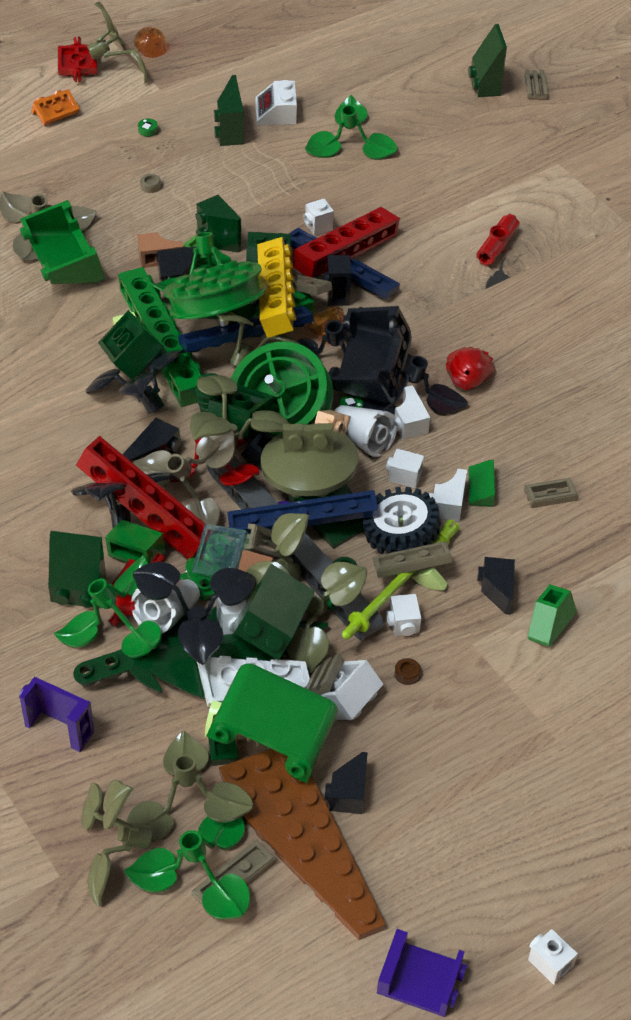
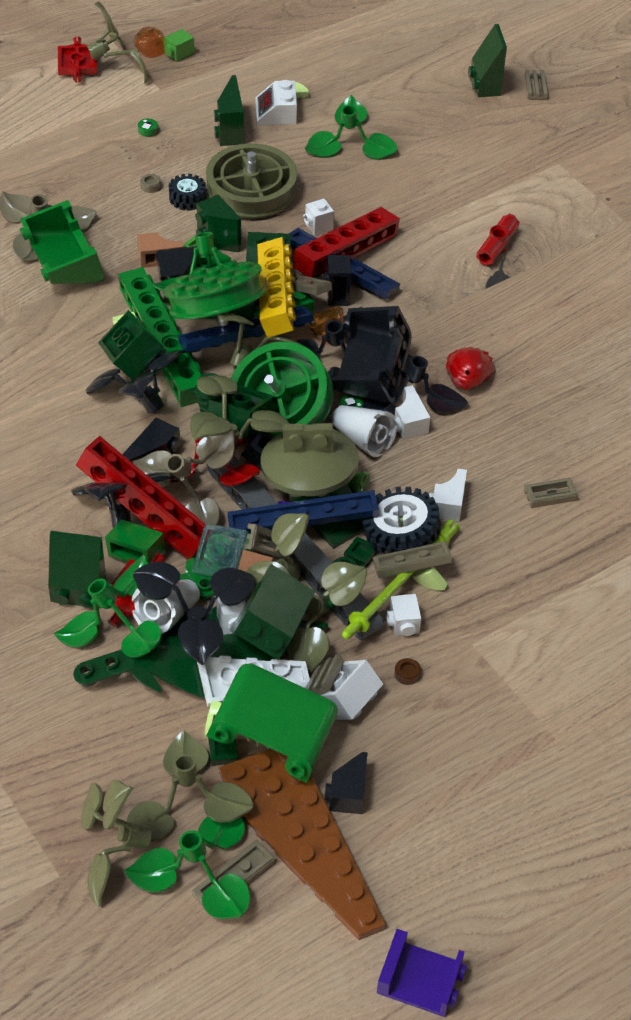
(55, 107): orange bracket -> none
(61, 705): dark purple panel -> none
(179, 45): none -> bright green brick
(187, 191): none -> black wheel
(252, 179): none -> olive wheel
(301, 91): none -> yellowish green tile
(339, 420): light nougat brick -> none
(359, 481): none -> bright green wheel
(360, 551): none -> dark green tile
(405, 468): white brick -> none
(482, 484): green slope -> none
(498, 581): black slope -> none
(551, 615): green slope -> none
(552, 956): white brick -> none

